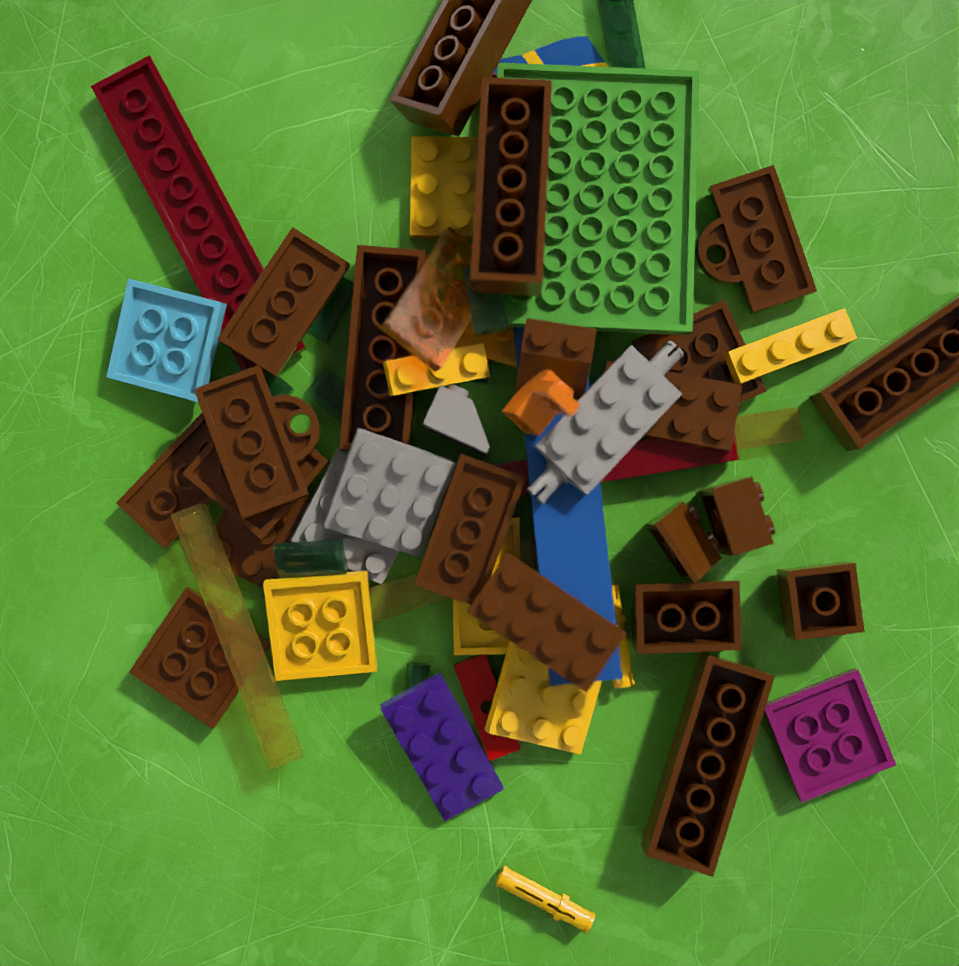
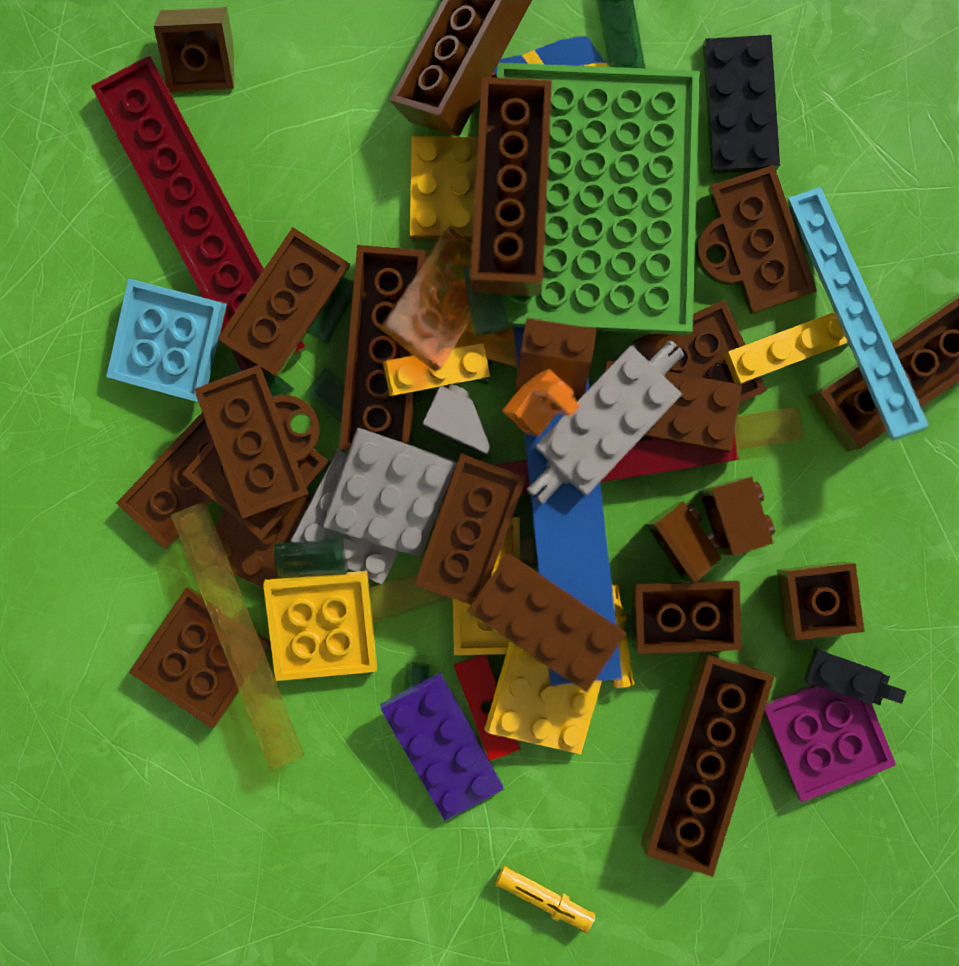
(196, 48): none -> reddish brown slope
(741, 103): none -> black plate
(851, 679): none -> black hinge
(857, 315): none -> medium azure plate

